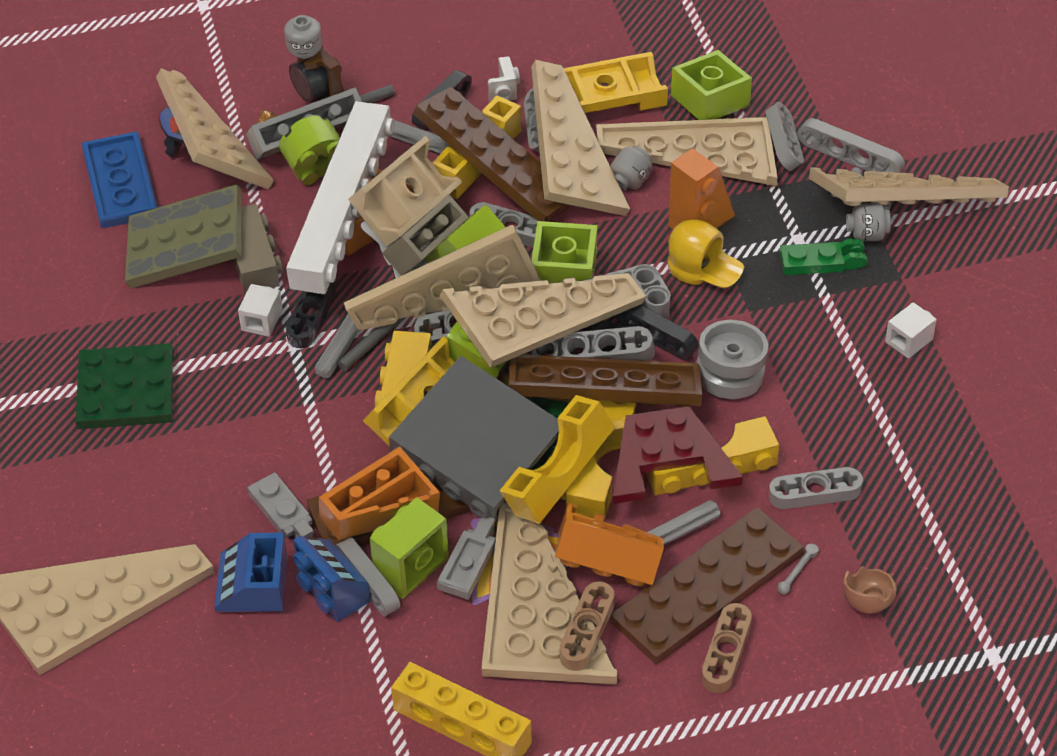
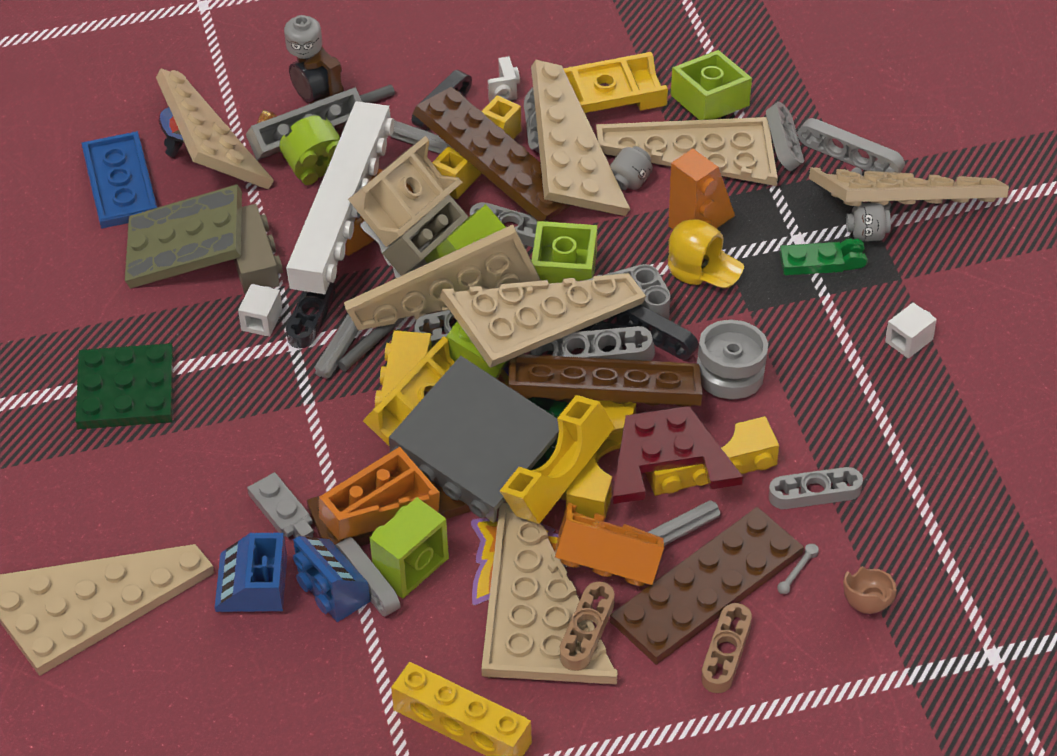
(468, 559): light grey hinge -> none

